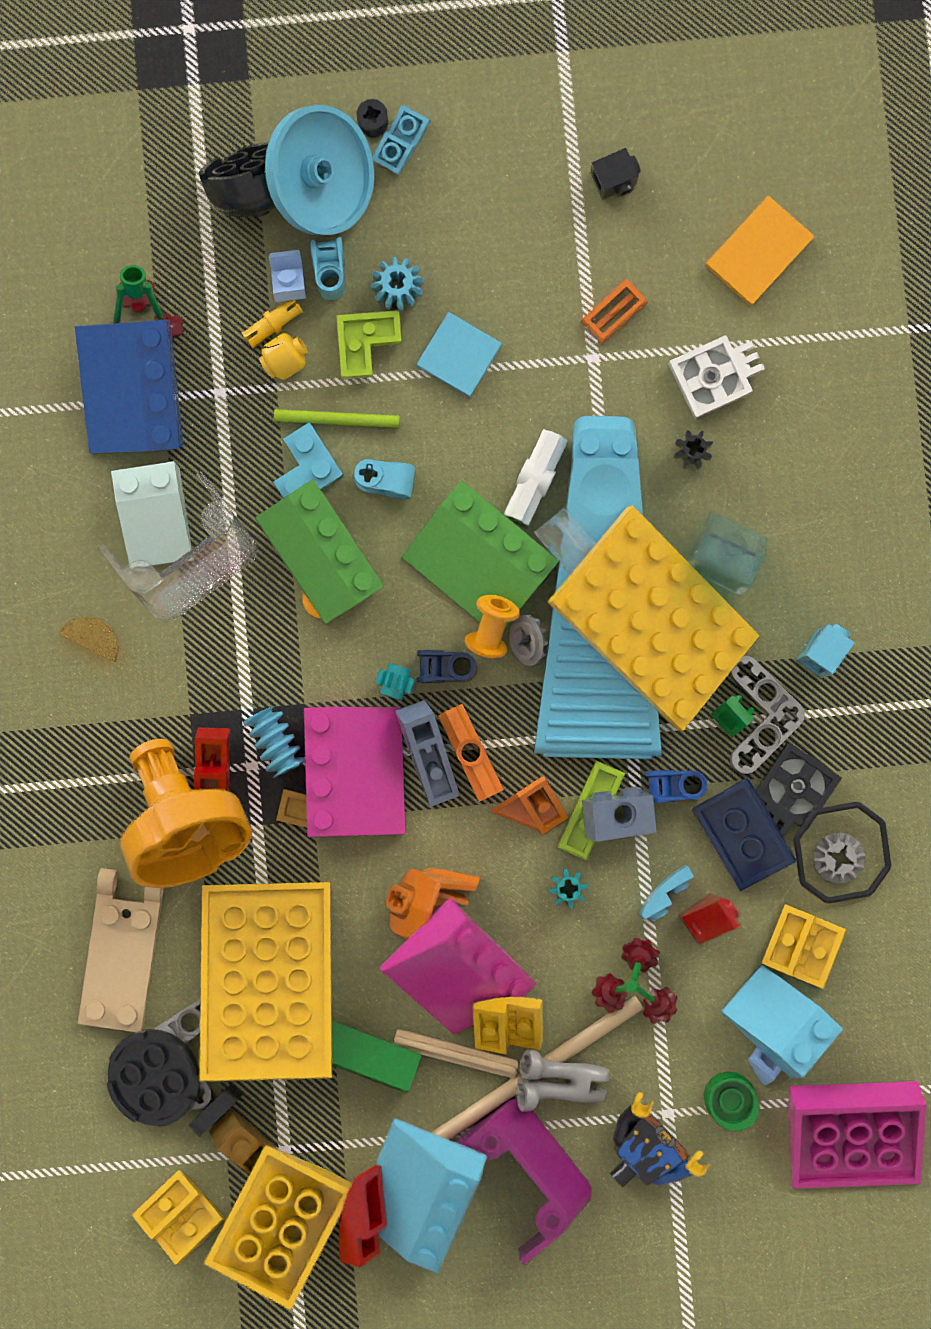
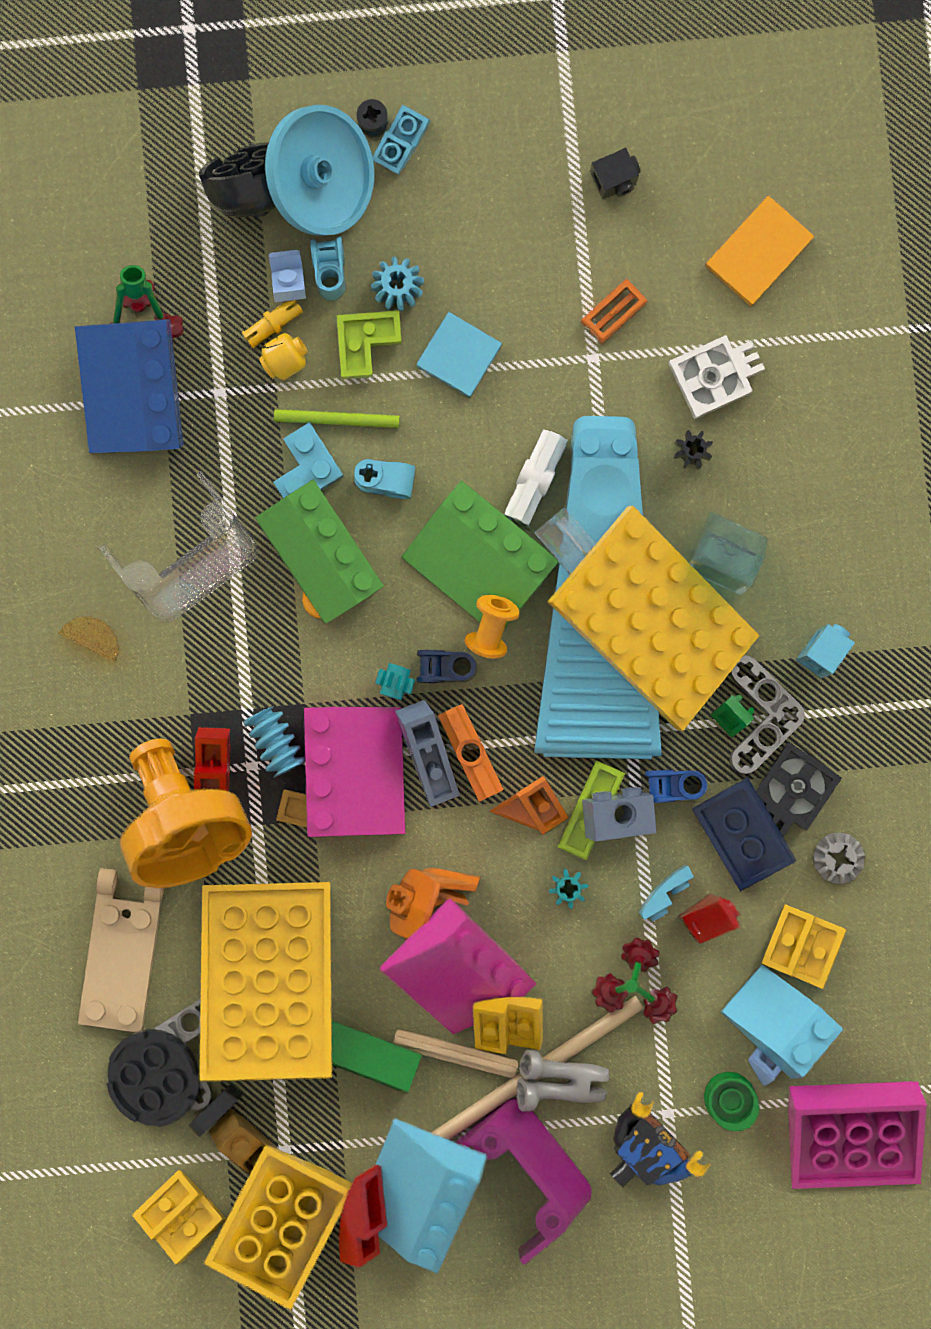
(152, 512): light aqua slope -> none
(520, 632): light grey gear -> none
(885, 845): black piece -> none

